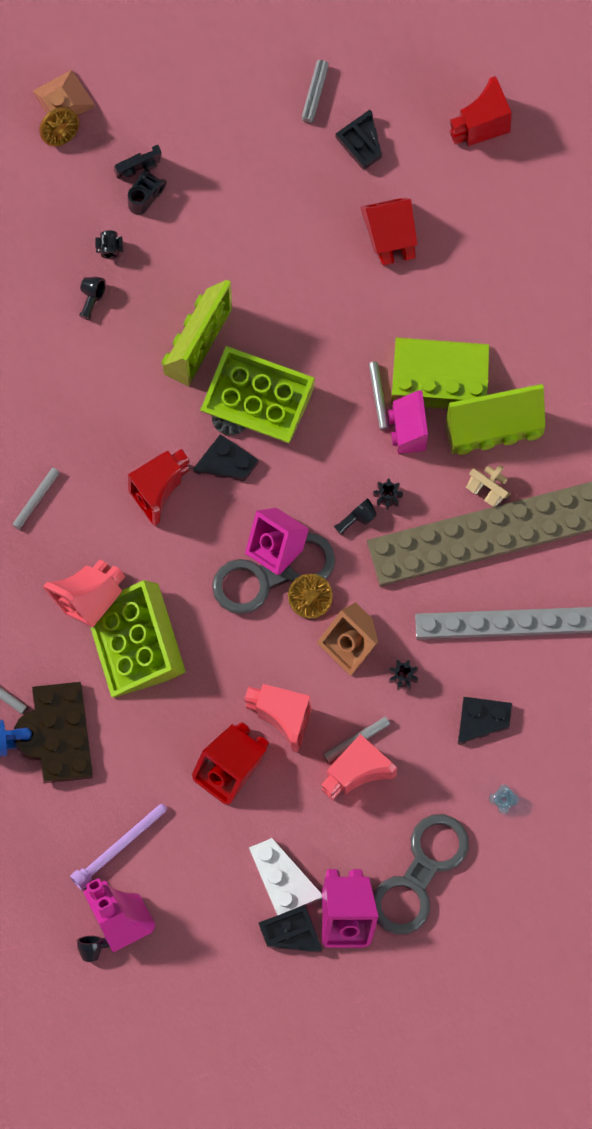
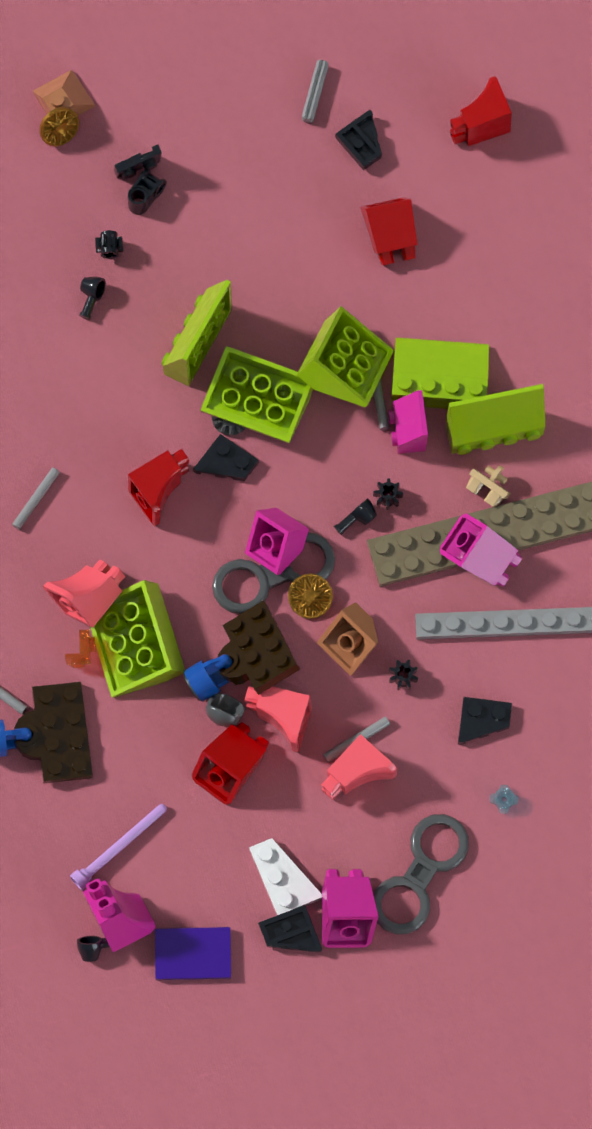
(87, 645): none -> clear orange bracket
(192, 953): none -> dark purple tile
(224, 710): none -> dark grey hair
(254, 654): none -> dark brown plate
(345, 359): none -> lime slope
(480, 550): none -> dark pink hips

